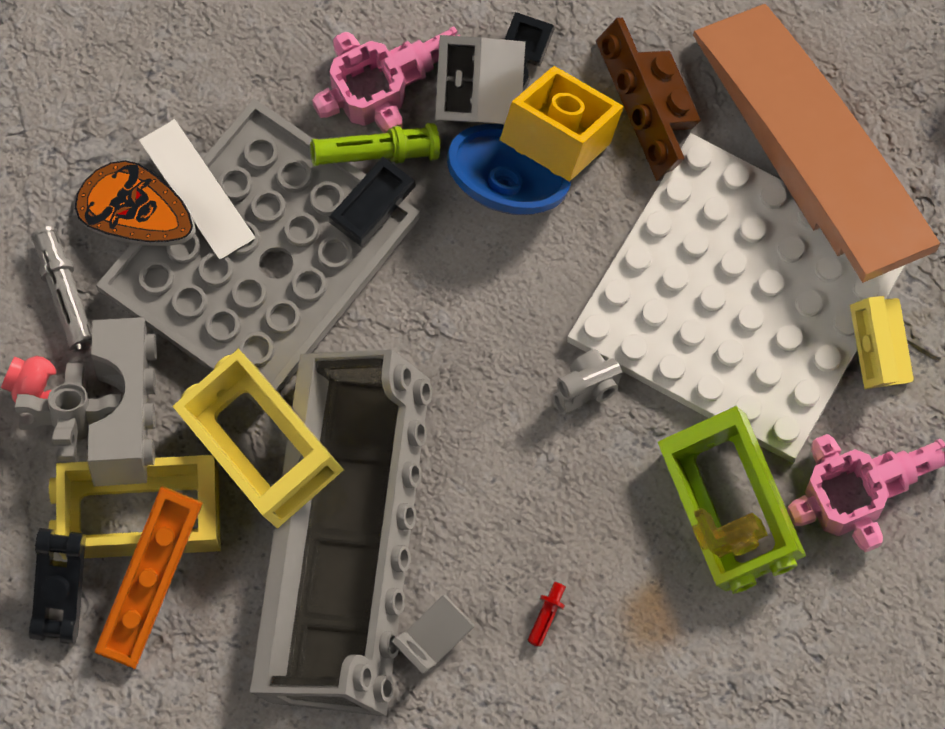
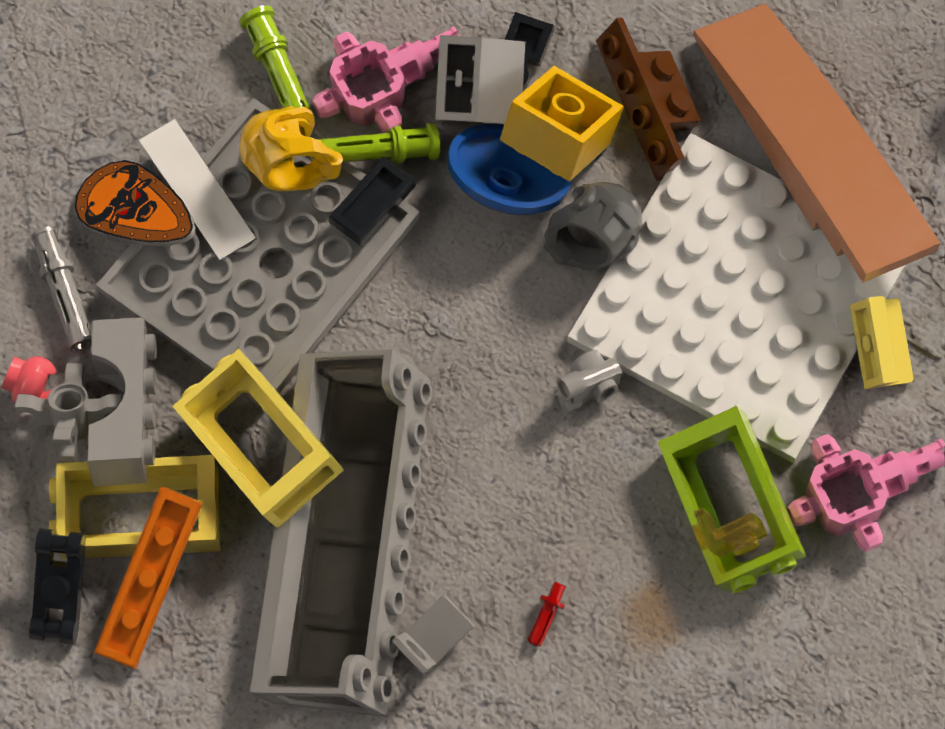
(271, 50): none -> lime pin
(273, 140): none -> yellow helmet
(606, 213): none -> dark grey helmet

